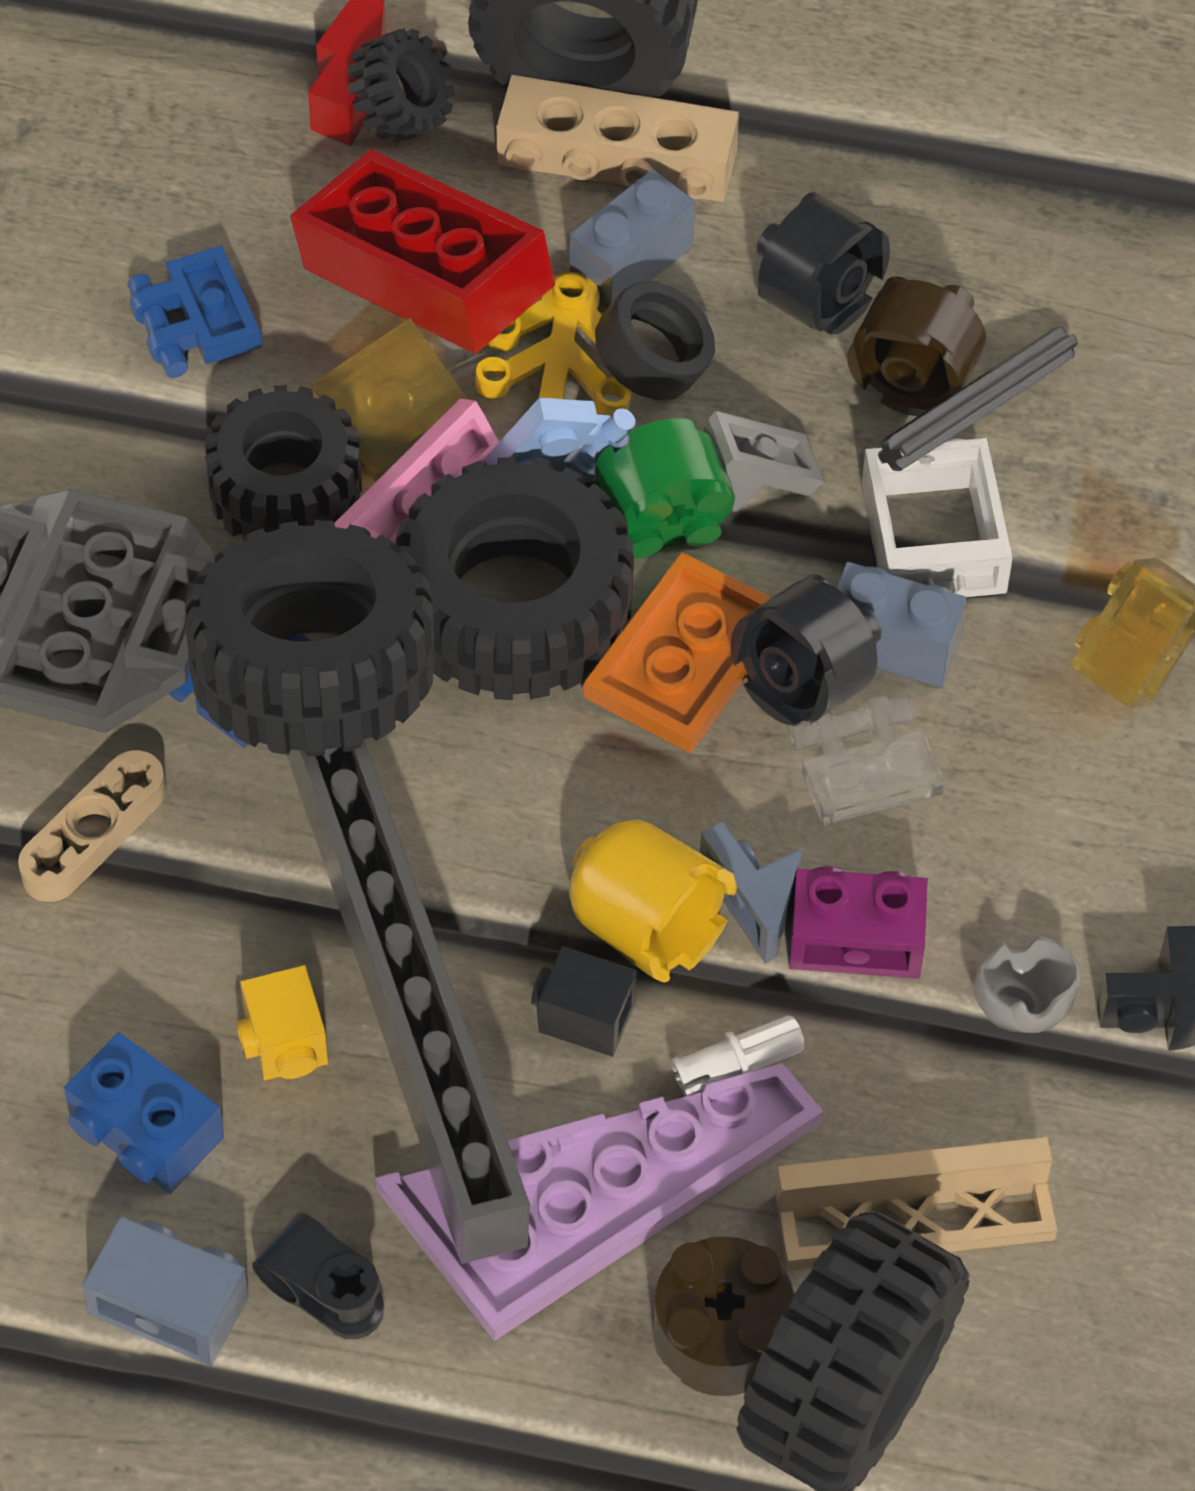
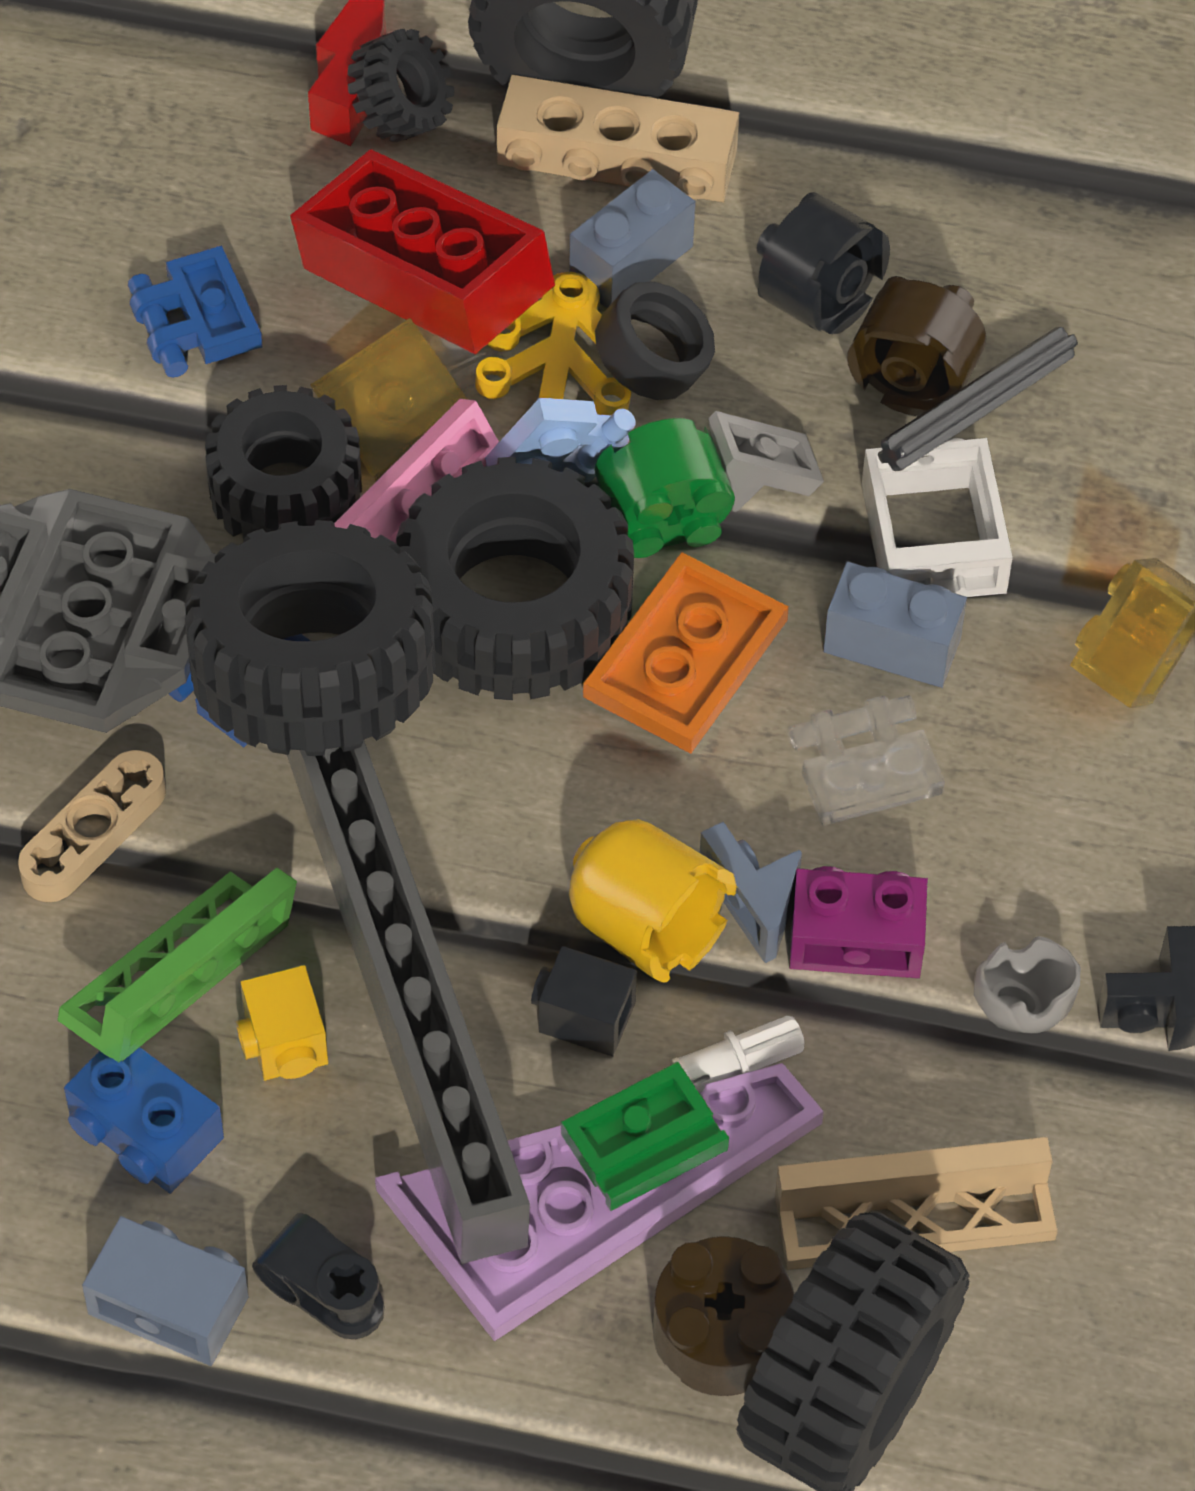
(180, 973): none -> bright green fence
(644, 1136): none -> green plate
(806, 651): black brick -> none

